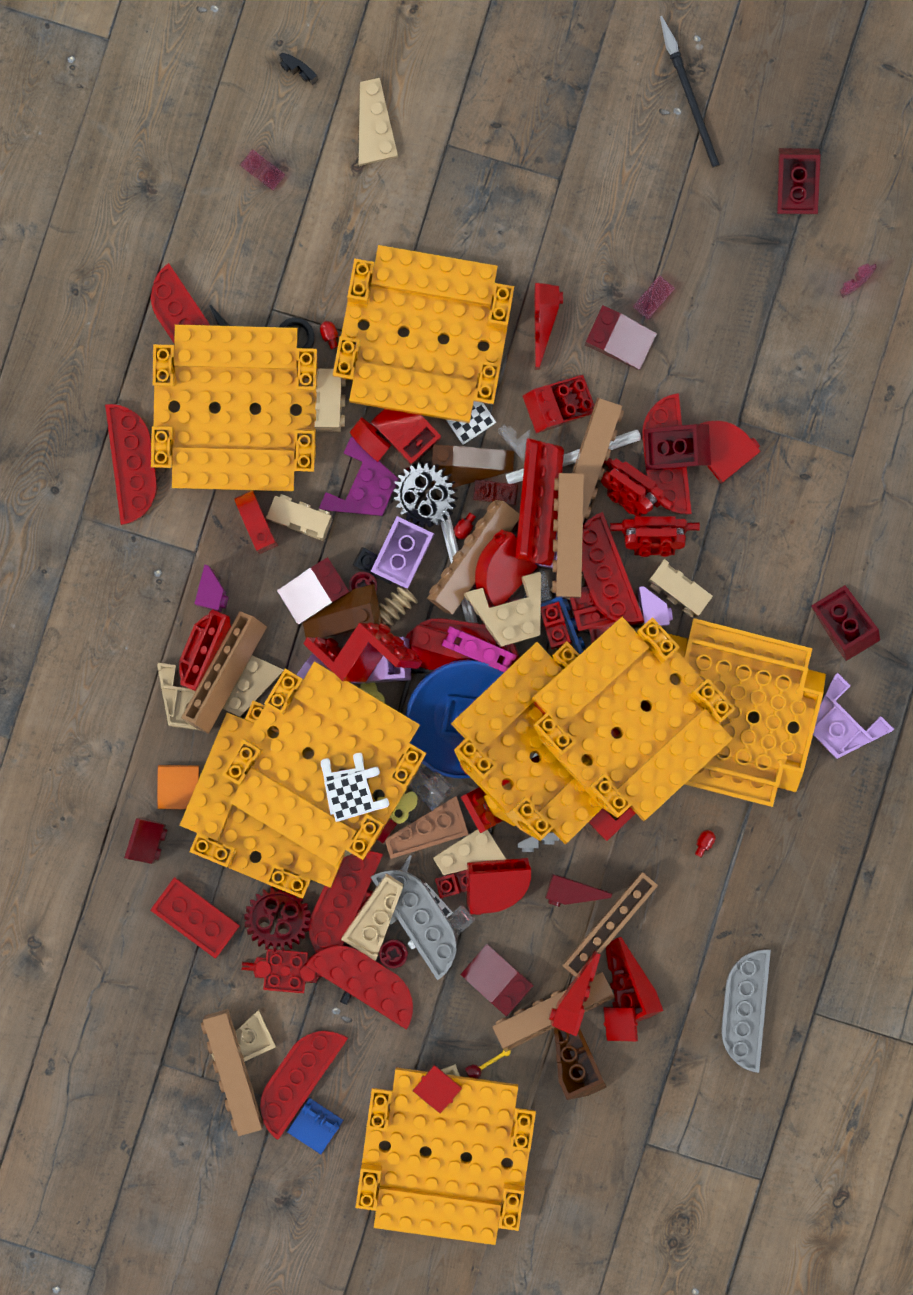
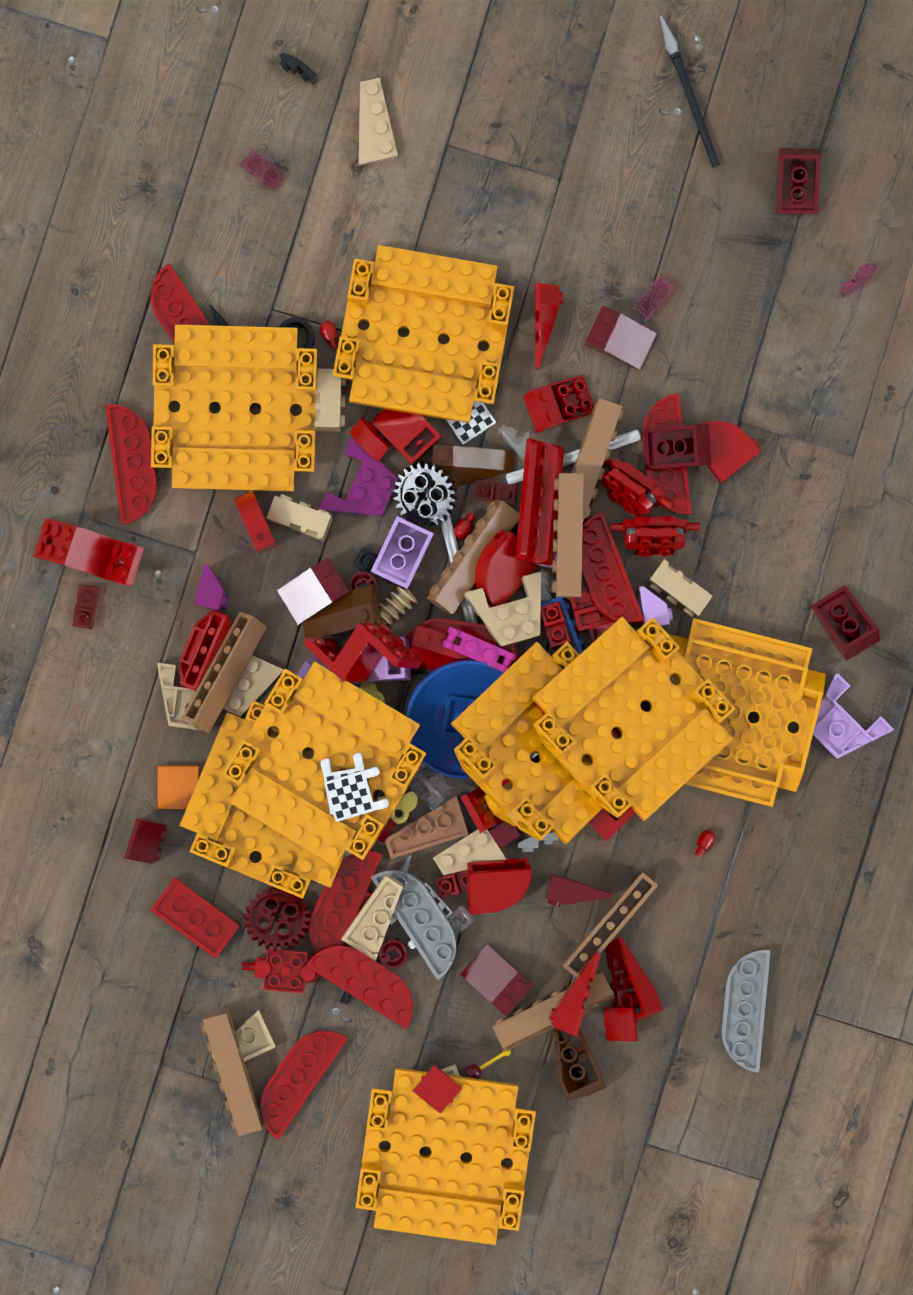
(85, 606): none -> clear red slope
(88, 552): none -> red bracket
(315, 1126): blue hinge -> none
(504, 833): none -> dark red brick

